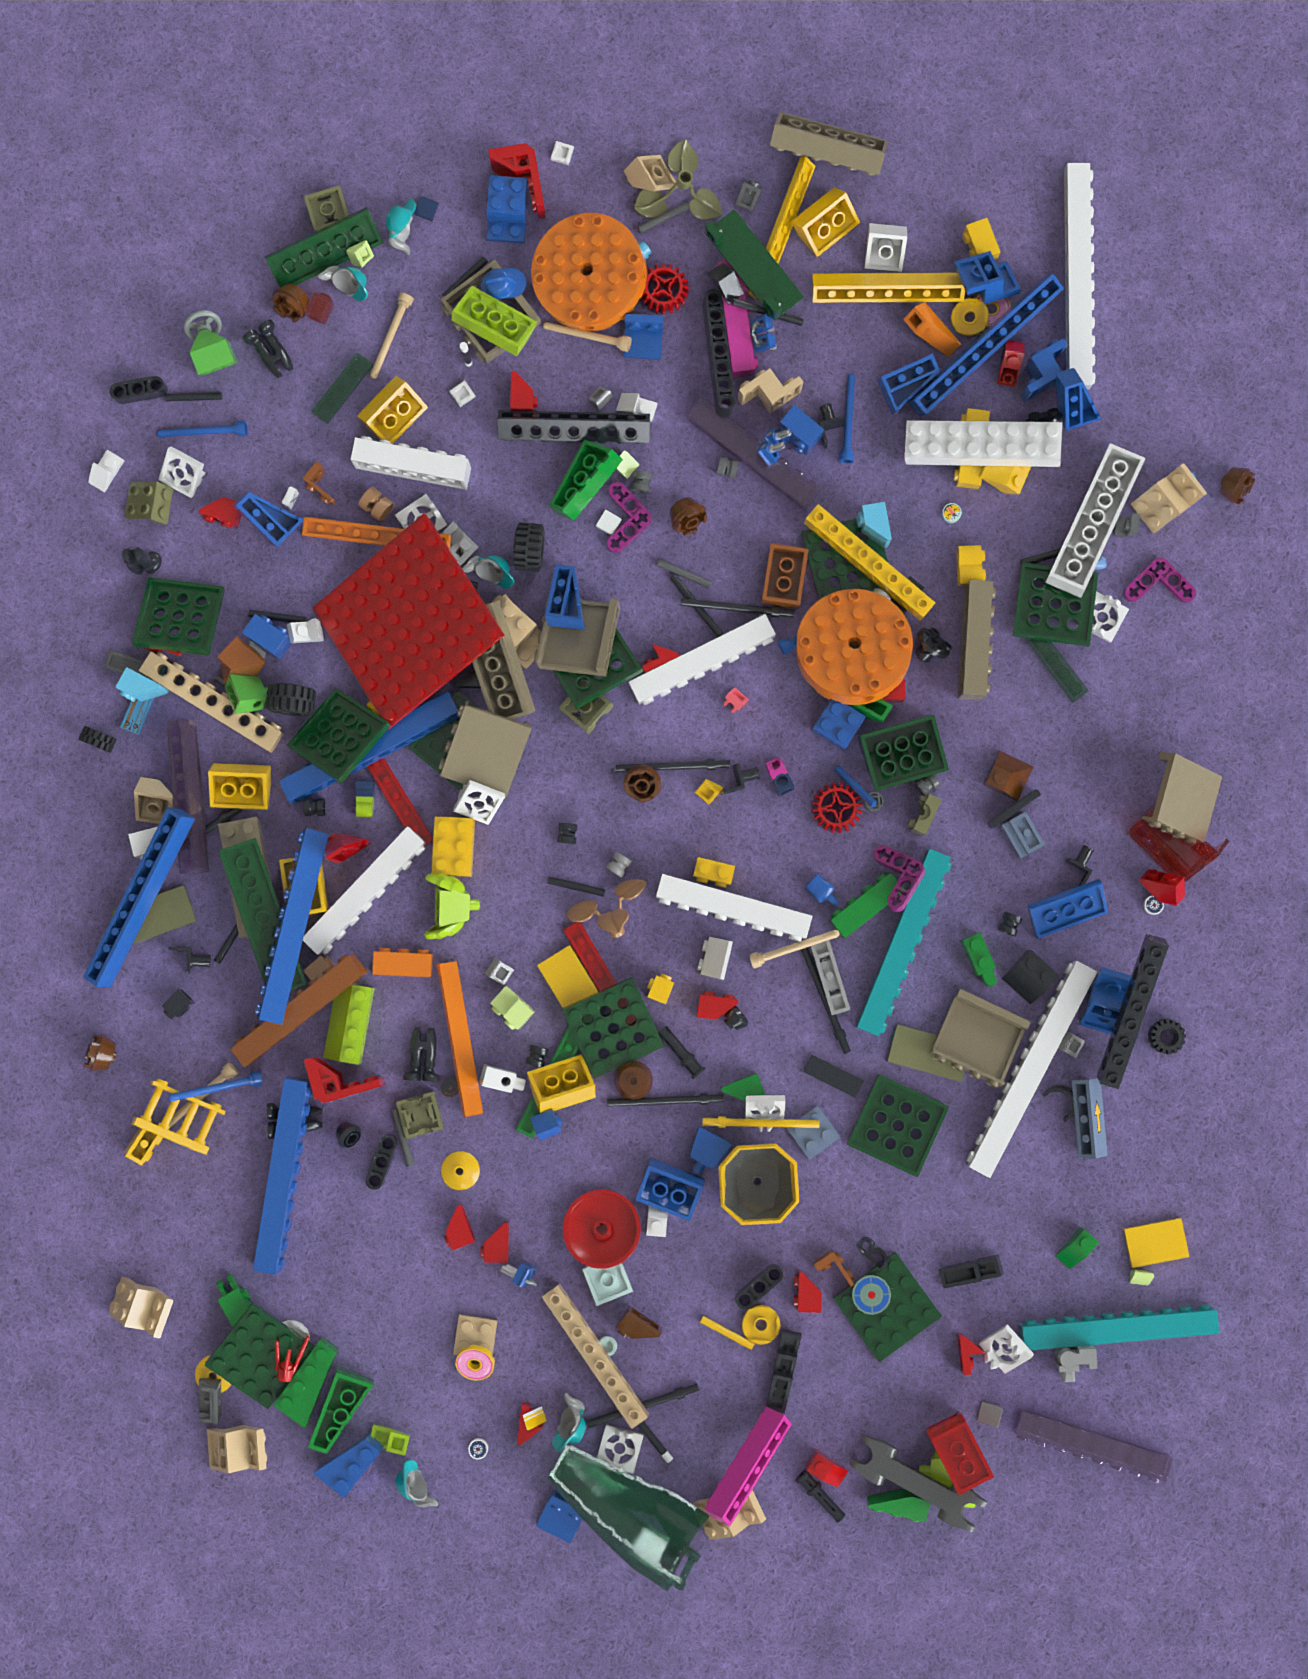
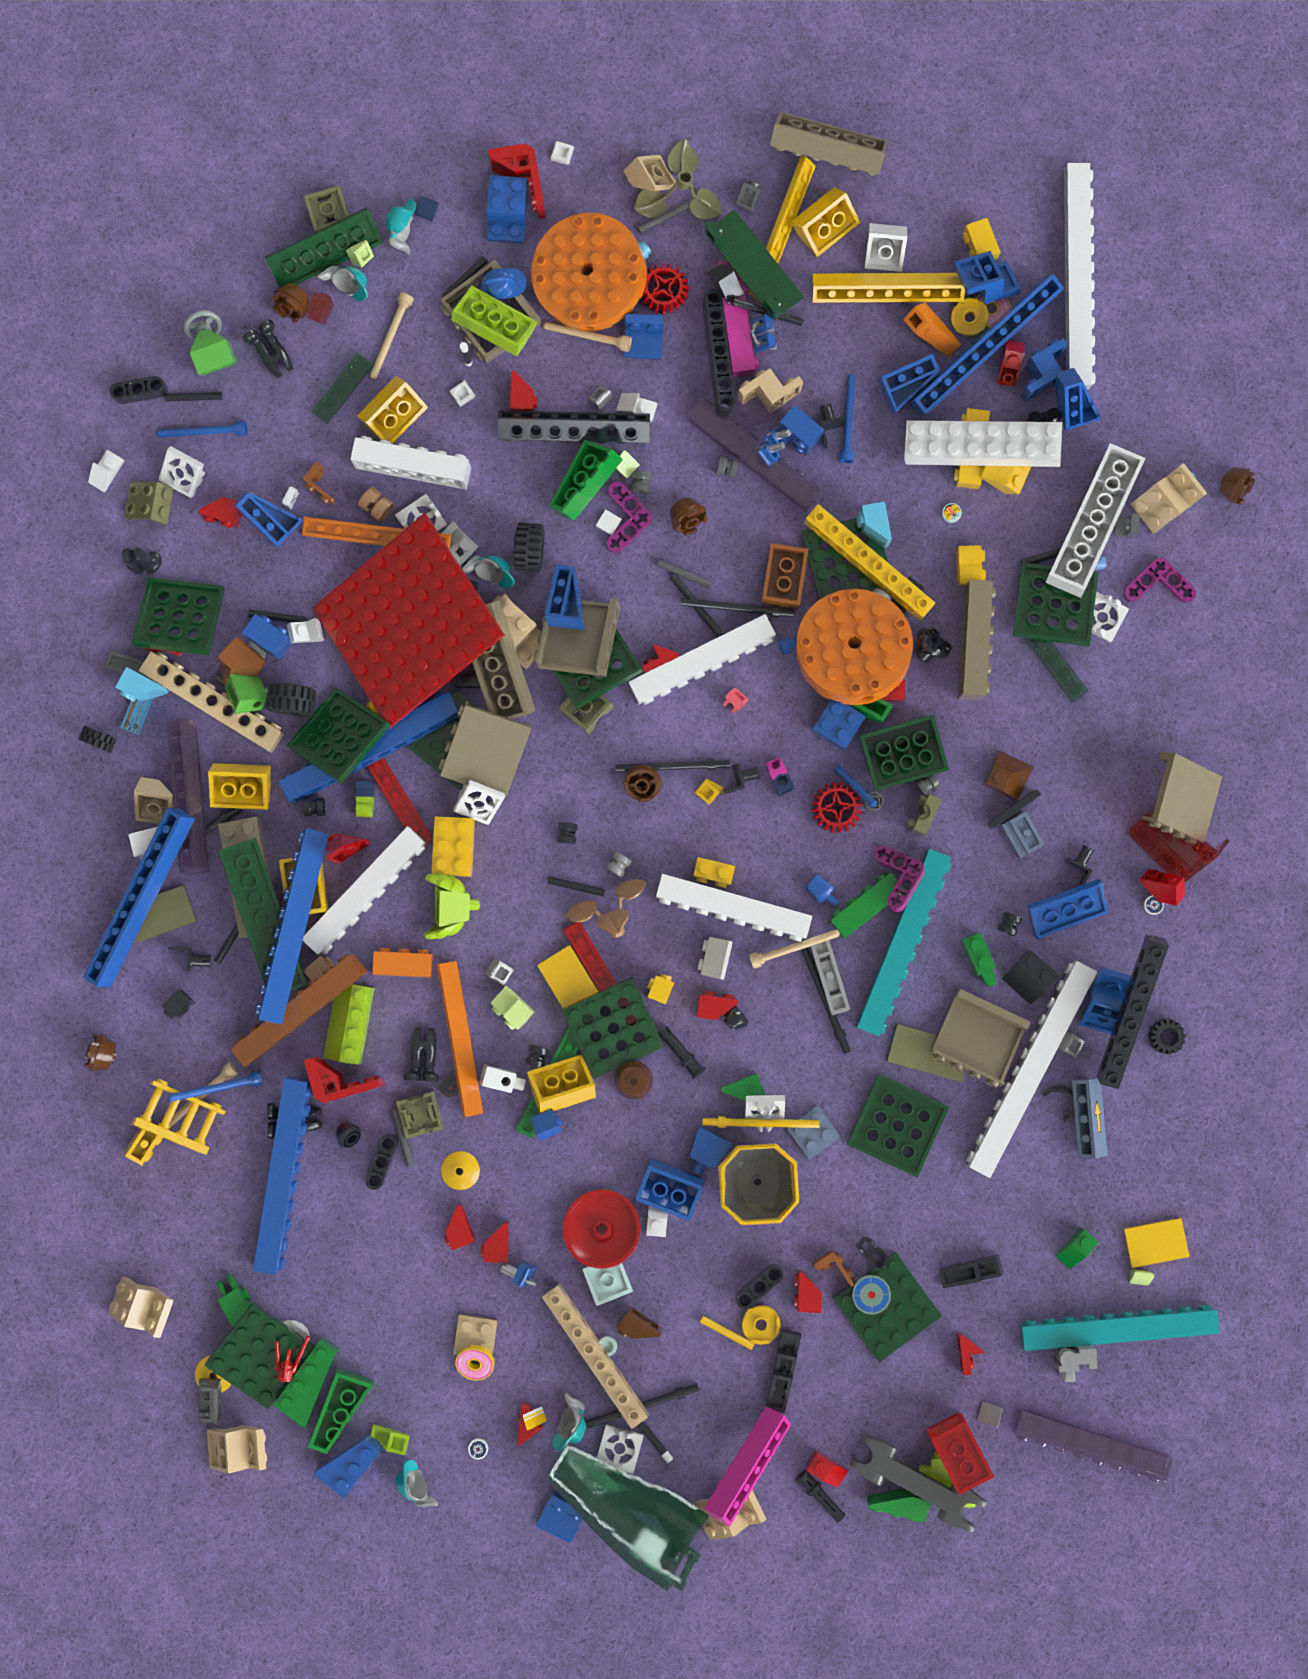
(703, 1099): black bar -> none
(833, 1076): black tile -> none
(1014, 1342): white piece -> none

